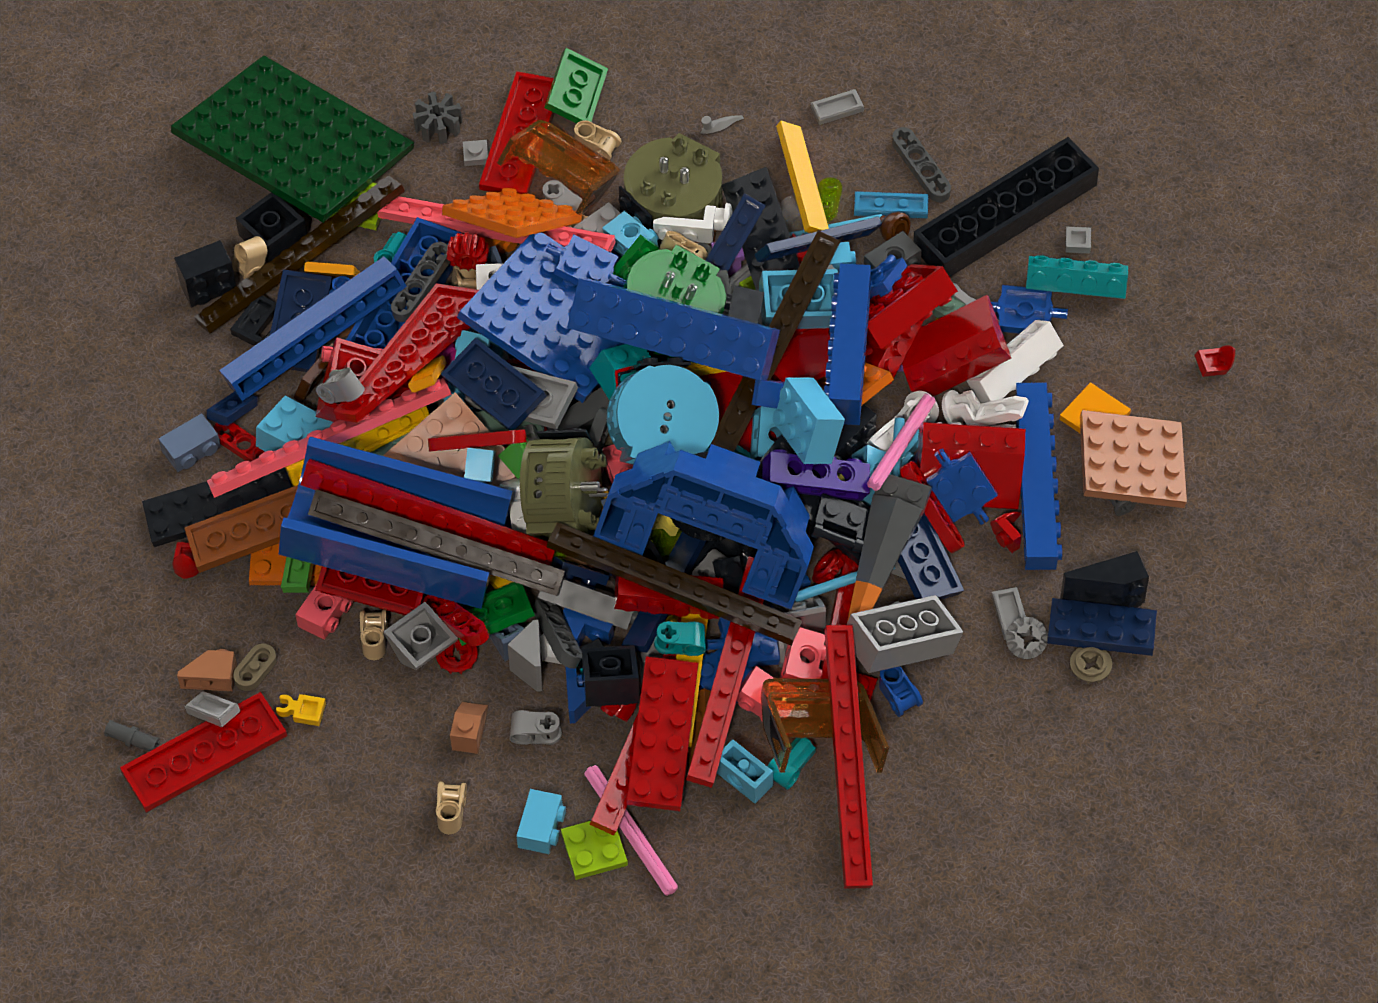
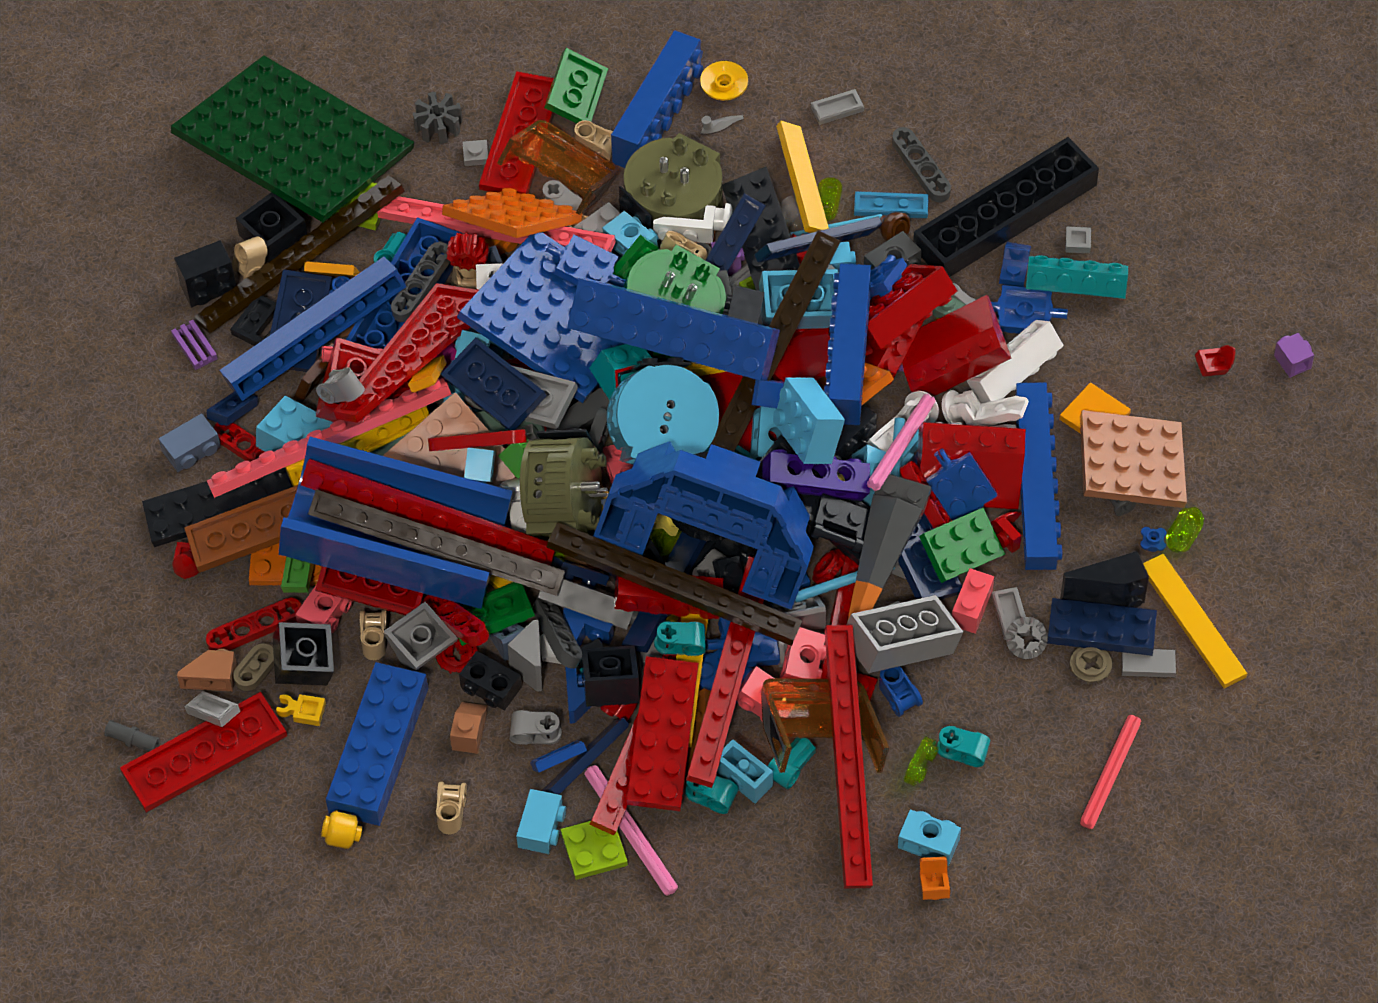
(185, 330): none -> medium lavender tile
(252, 622): none -> red beam
(303, 654): none -> black brick
(341, 829): none -> yellow head
(377, 743): none -> blue brick
(494, 676): none -> black brick
(558, 756): none -> blue tile
(584, 759): none -> dark blue tile
(658, 97): none -> blue brick
(717, 798): none -> teal piece
(724, 73): none -> yellow dish
(916, 770): none -> clear neon green plate
(921, 823): none -> medium azure brick
(934, 878): none -> orange bracket
(961, 545): none -> green plate
(966, 746): none -> teal piece
(973, 600): none -> coral brick
(1015, 264): none -> blue slope
(1110, 772): none -> coral axle
(1153, 545): none -> blue plate
(1159, 665): none -> light grey tile
(1184, 529): none -> clear neon green plate
(1194, 621): none -> yellow tile
(1294, 354): none -> medium lavender brick

